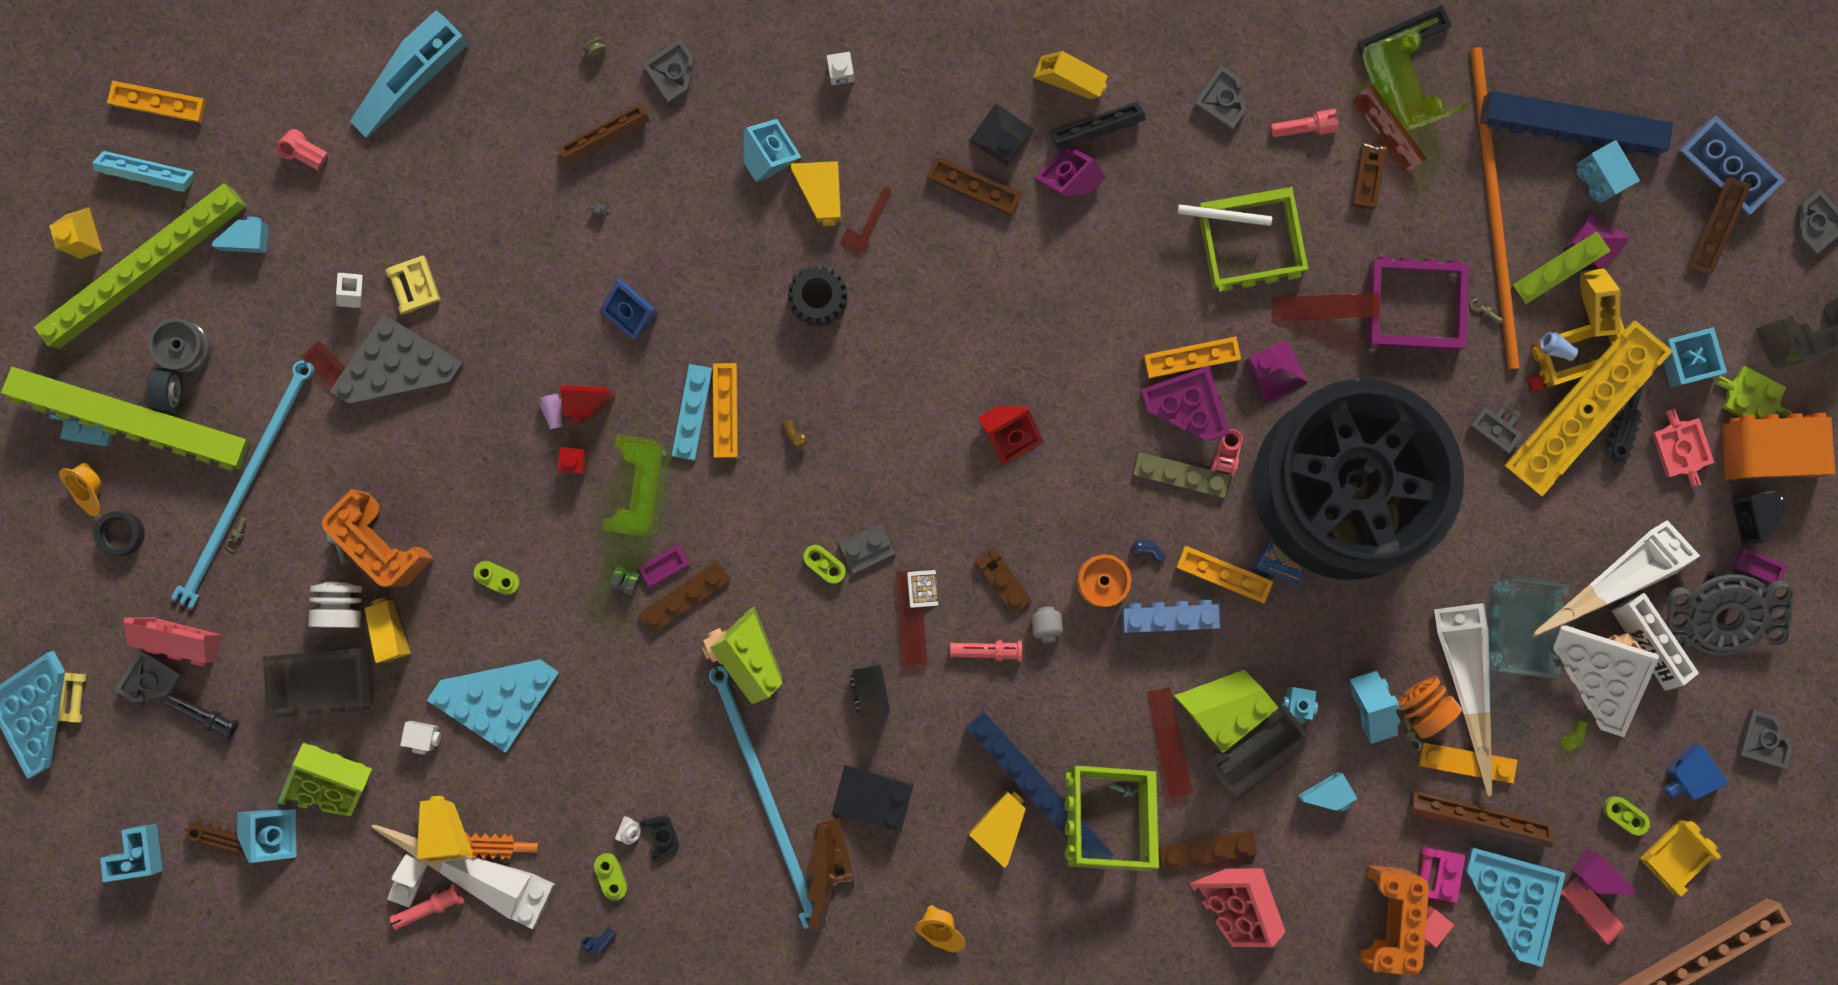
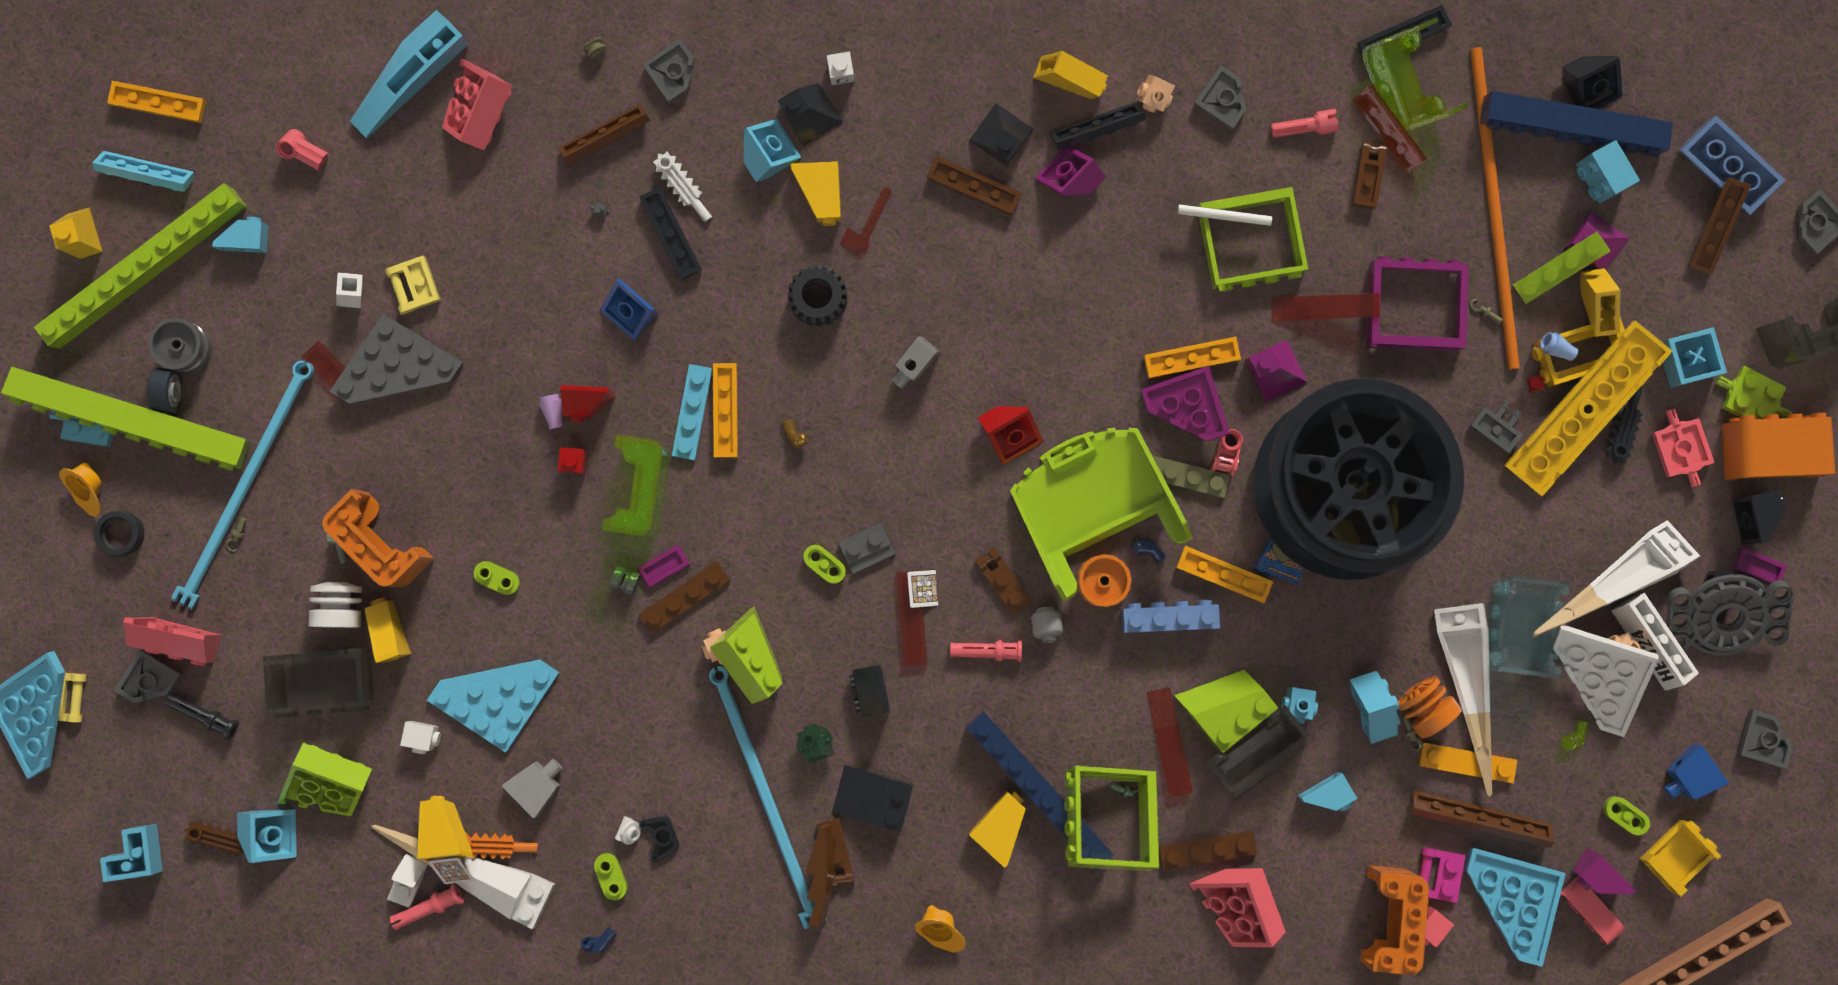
(451, 871): none -> sticker
(477, 105): none -> coral wedge
(534, 786): none -> light grey torso
(670, 233): none -> black plate
(688, 194): none -> white piece
(809, 112): none -> black slope
(815, 743): none -> clear green brick
(922, 353): none -> light grey torso
(1091, 493): none -> lime windscreen
(1155, 94): none -> light nougat brick
(1593, 80): none -> black slope

